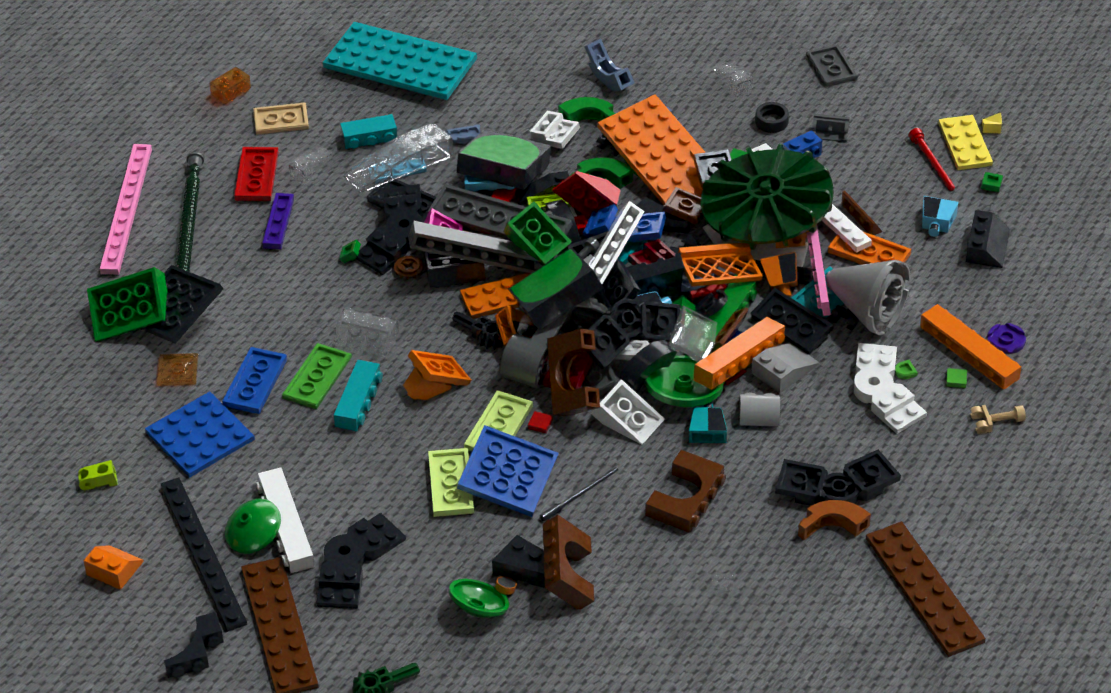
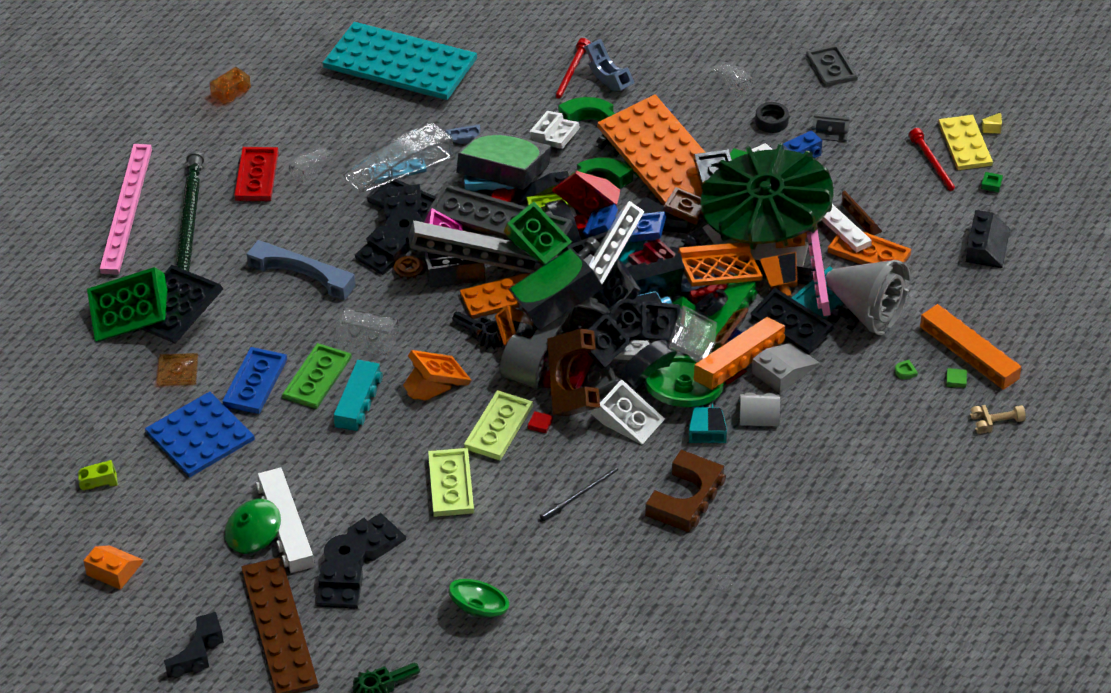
(203, 554): black plate -> none
(267, 256): none -> sand blue arch
(278, 221): dark purple plate -> none
(281, 118): tan tile -> none
(350, 251): green plate -> none
(368, 131): teal brick -> none
(505, 585): tile -> none
(507, 470): blue plate -> none
(520, 562): black wedge -> none
(559, 540): reddish brown arch -> none
(580, 51): none -> red piece
(836, 513): dark orange arch -> none
(860, 480): black plate -> none
(875, 385): white plate -> none
(925, 589): reddish brown plate -> none
(938, 215): medium azure torso -> none
(1009, 343): dark purple tile -> none

